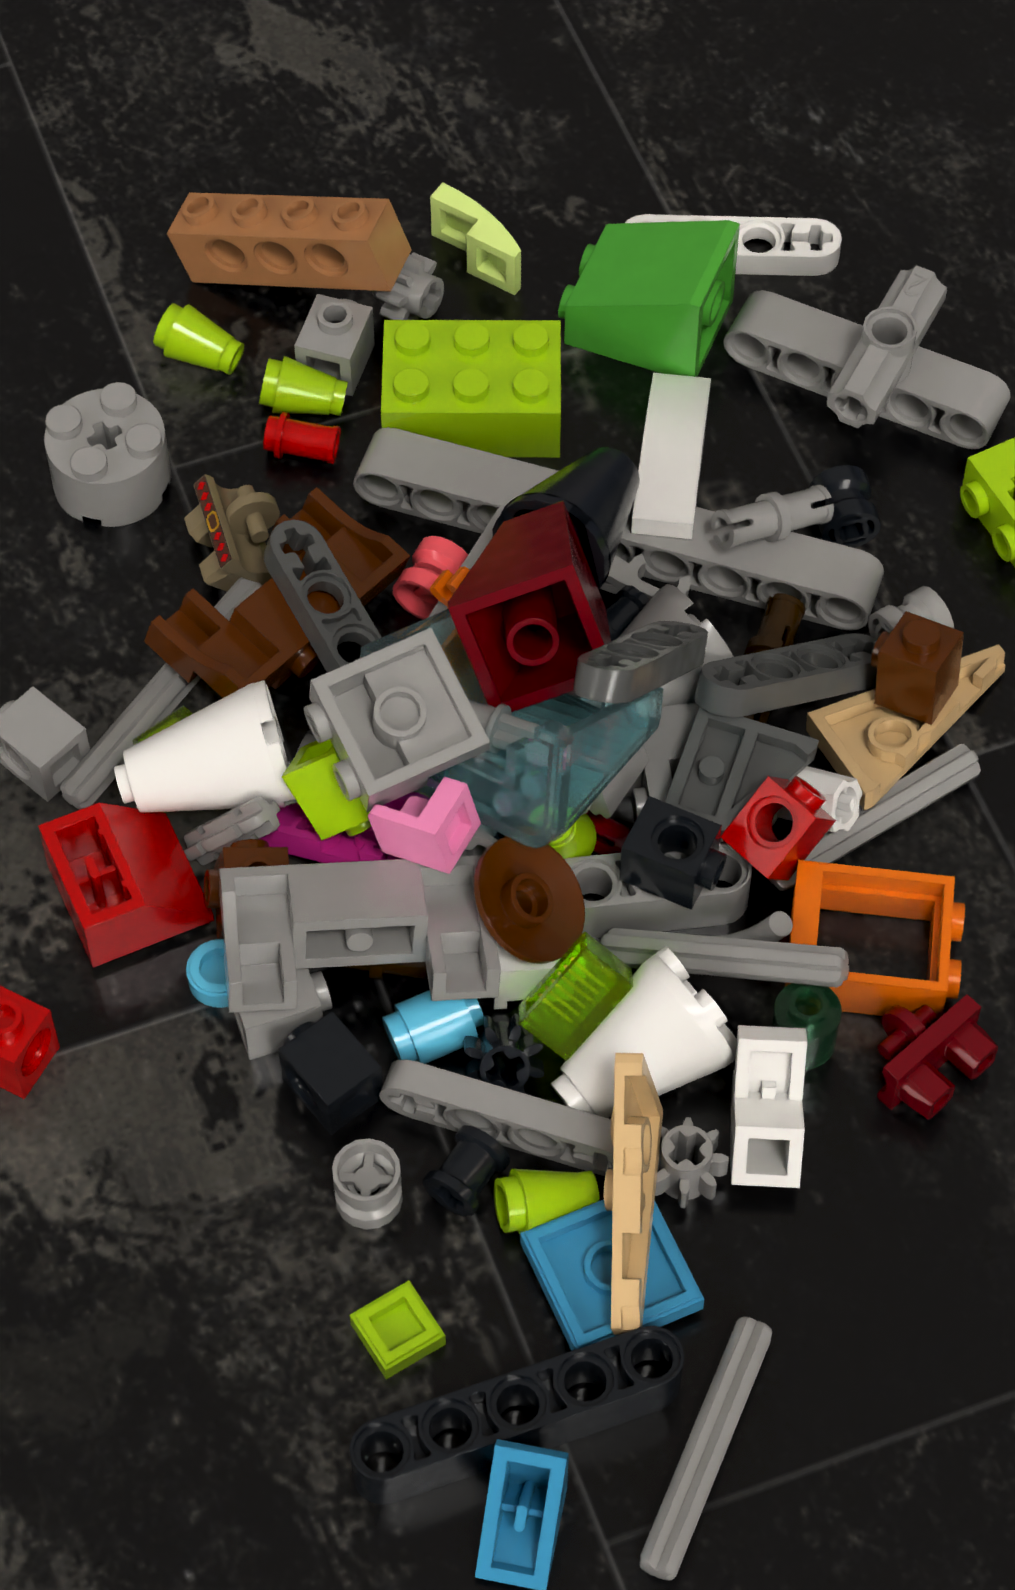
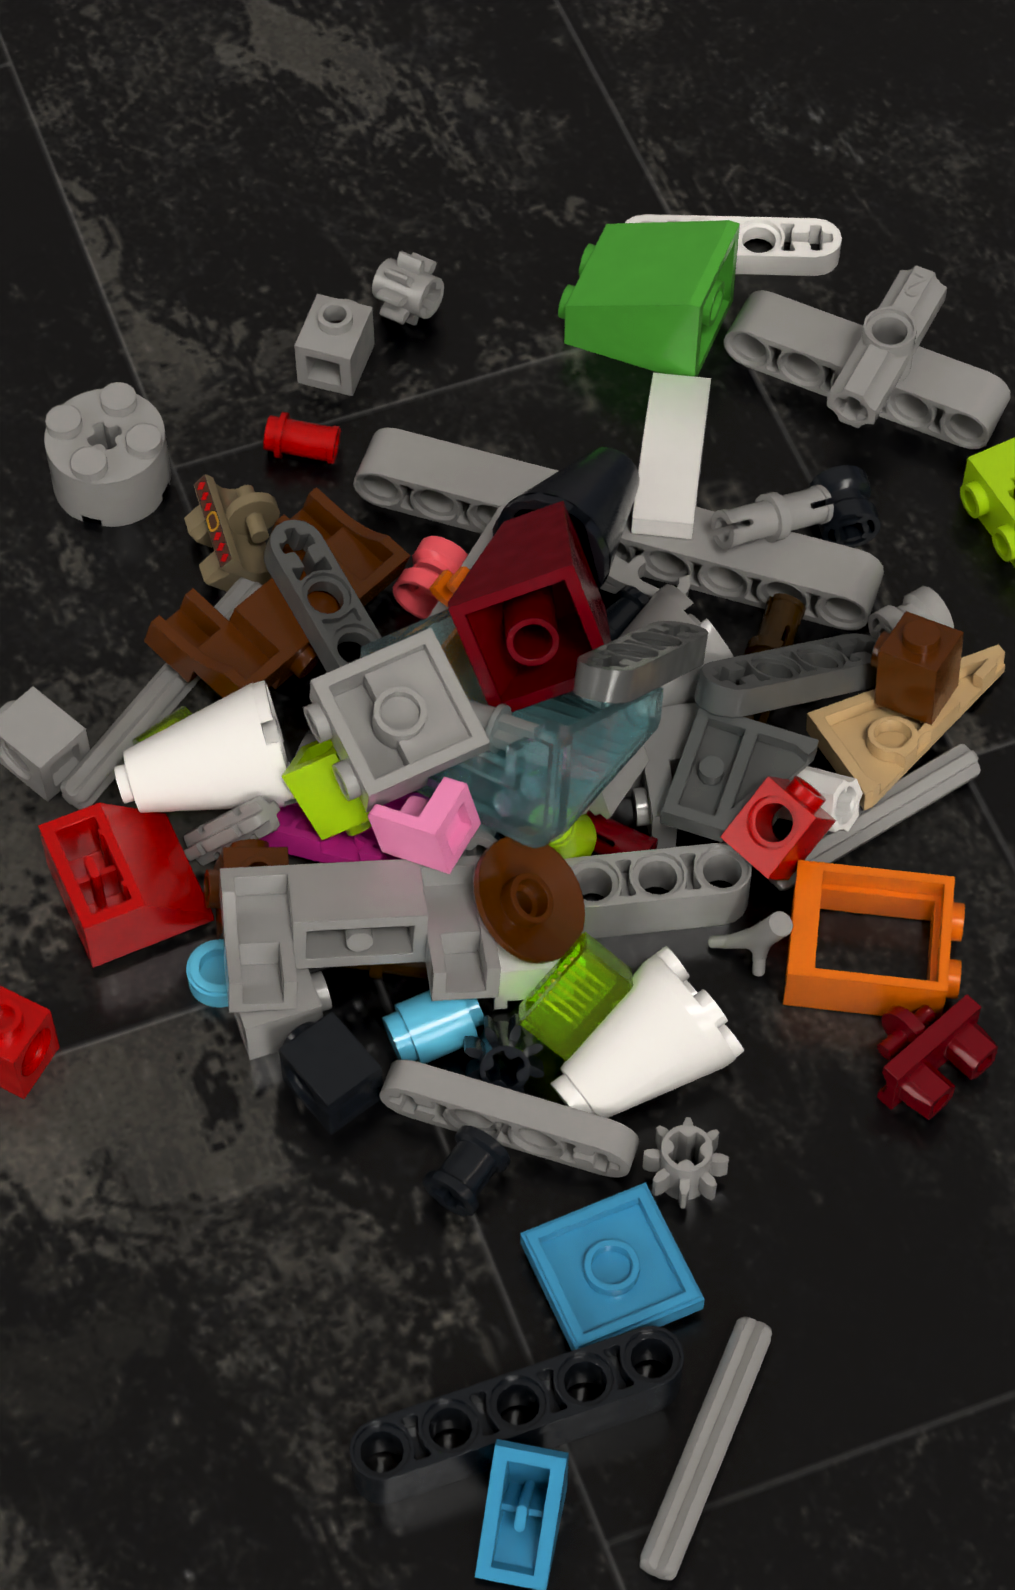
(197, 340): lime cone -> none
(290, 241): medium nougat brick -> none
(301, 389): lime cone -> none
(365, 1168): light grey wheel -> none
(397, 1329): lime tile -> none
(475, 383): lime brick -> none
(488, 244): yellowish green slope -> none
(539, 1196): lime cone -> none
(632, 1186): tan wing -> none
(670, 829): black brick -> none
(734, 956): light grey axle -> none
(768, 1106): white brick -> none
(817, 1011): clear green brick -> none

